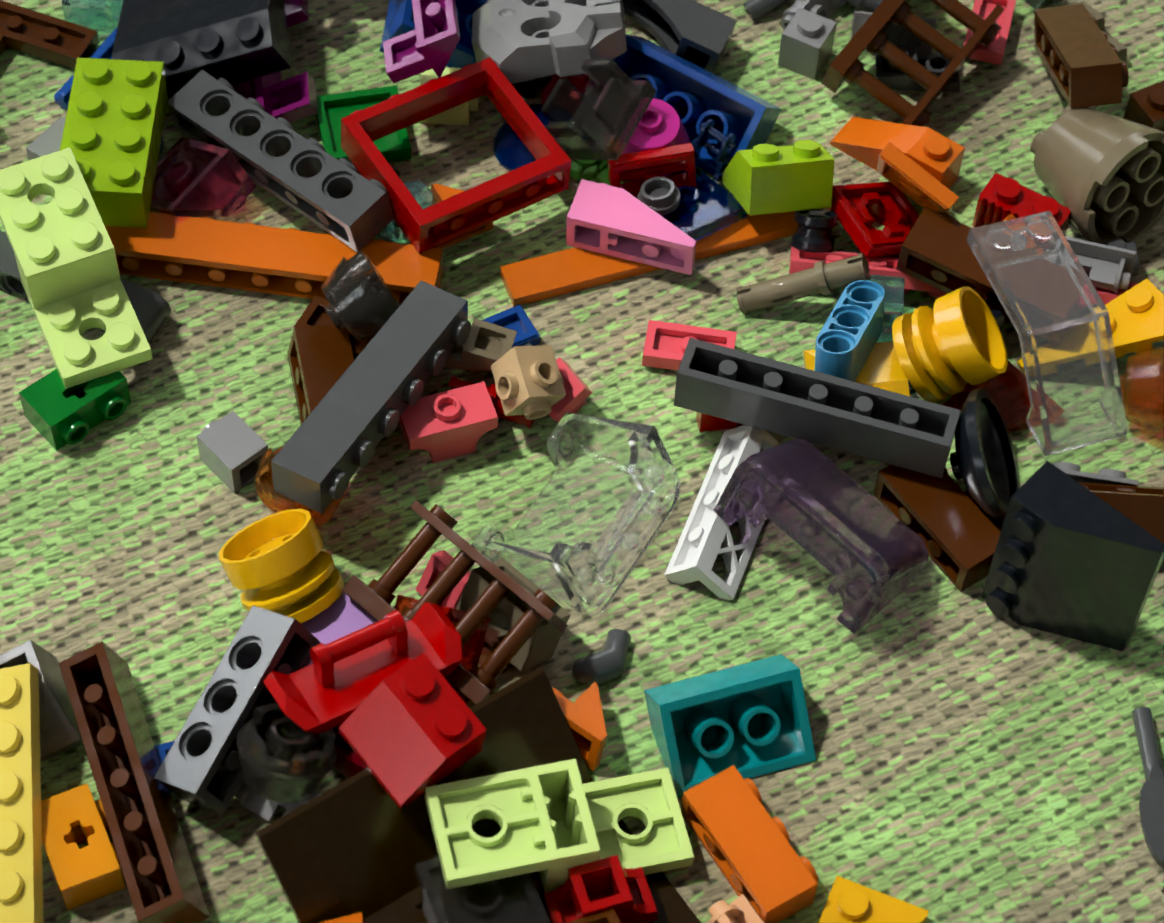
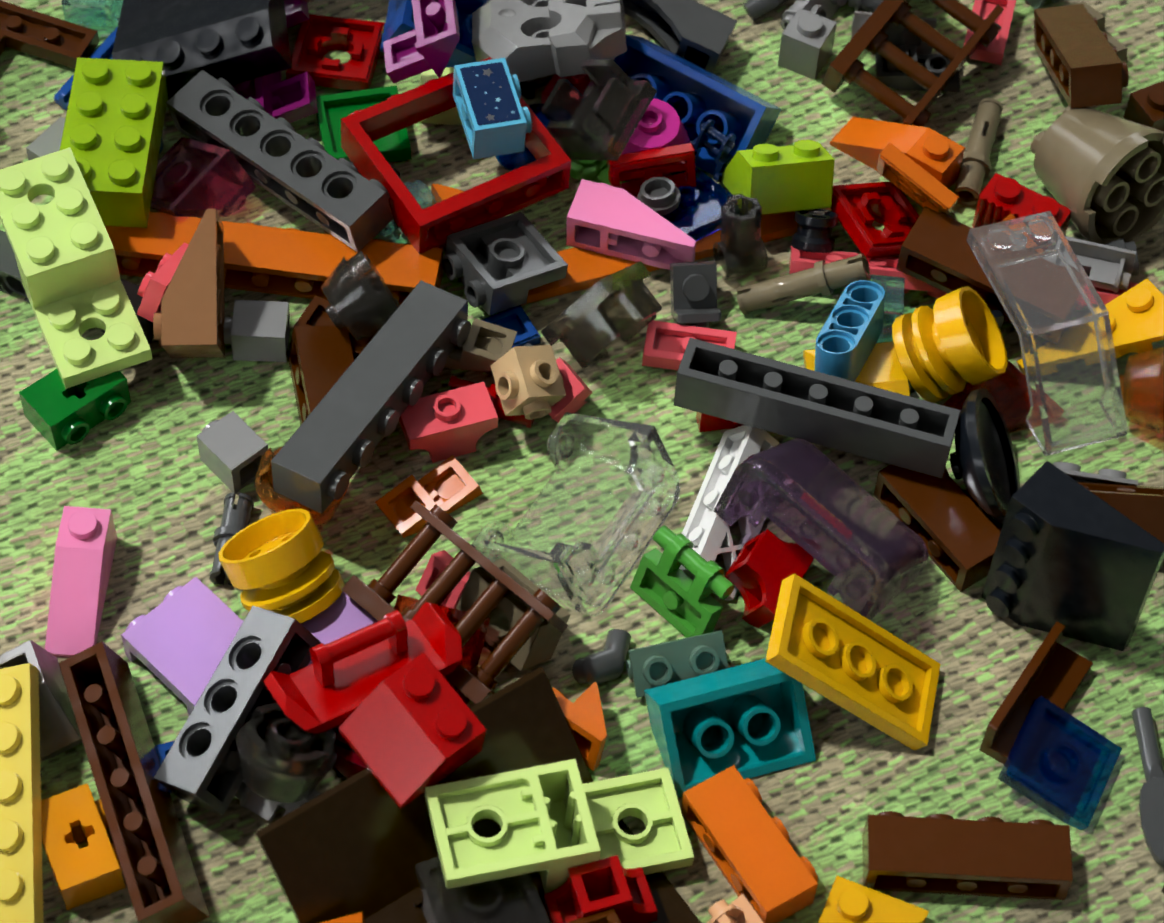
(79, 579): none -> bright pink slope
(155, 284): none -> coral plate
(183, 639): none -> lavender panel
(195, 298): none -> medium nougat slope
(233, 520): none -> dark grey pin
(258, 330): none -> light grey brick
(329, 33): none -> red piece
(445, 485): none -> orange slope
(490, 108): none -> brick
(501, 262): none -> dark grey plate
(608, 310): none -> clear smoke panel
(673, 593): none -> bright green plate
(676, 660): none -> sand green hinge
(694, 293): none -> dark grey bracket
(741, 243): none -> clear smoke piece
(760, 571): none -> red brick
(853, 662): none -> yellow plate
(967, 856): none -> reddish brown brick
(976, 161): none -> dark tan pin
(1051, 673): none -> reddish brown panel
(1060, 763): none -> clear blue plate

